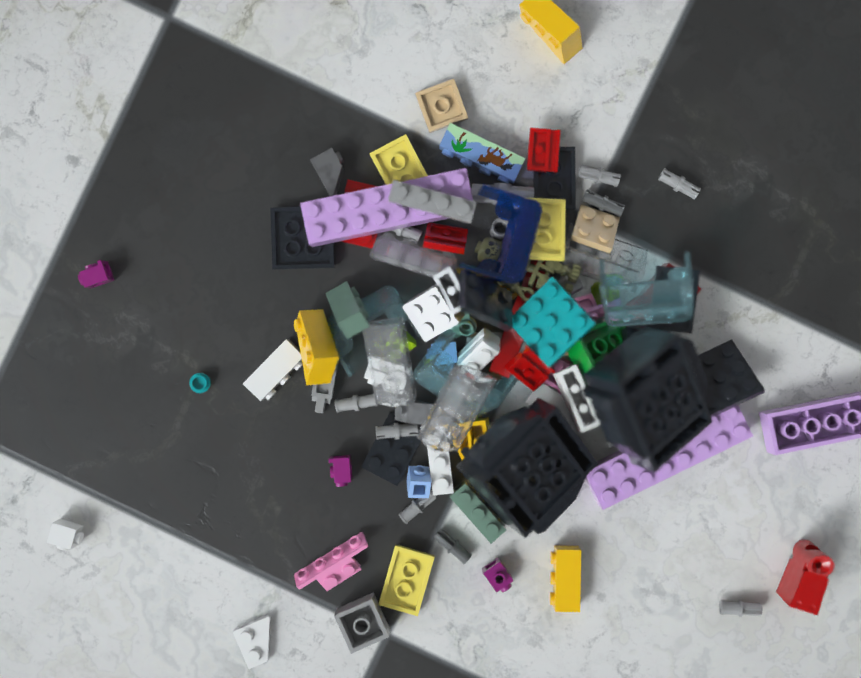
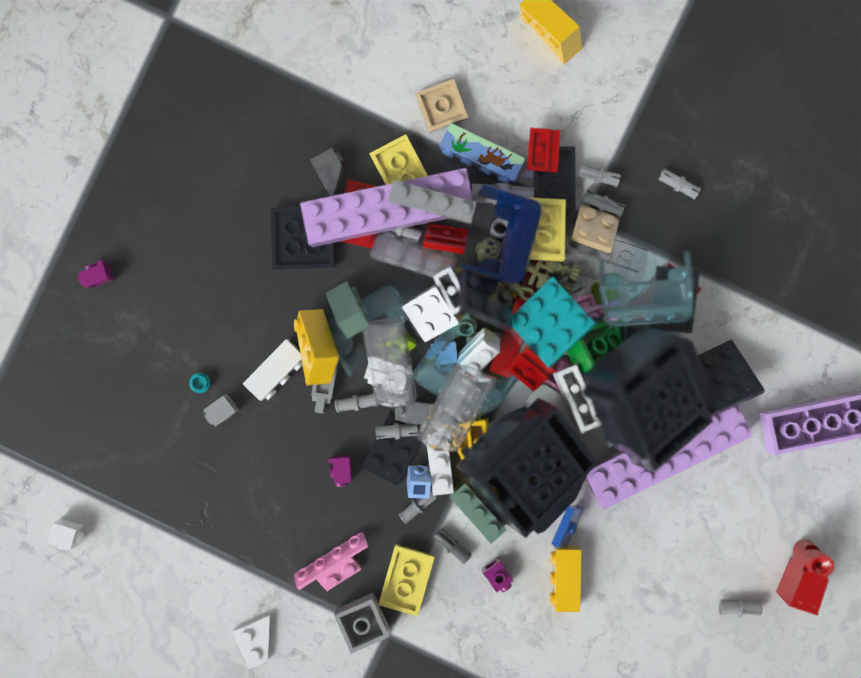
(220, 410): none -> light grey brick
(567, 526): none -> blue plate

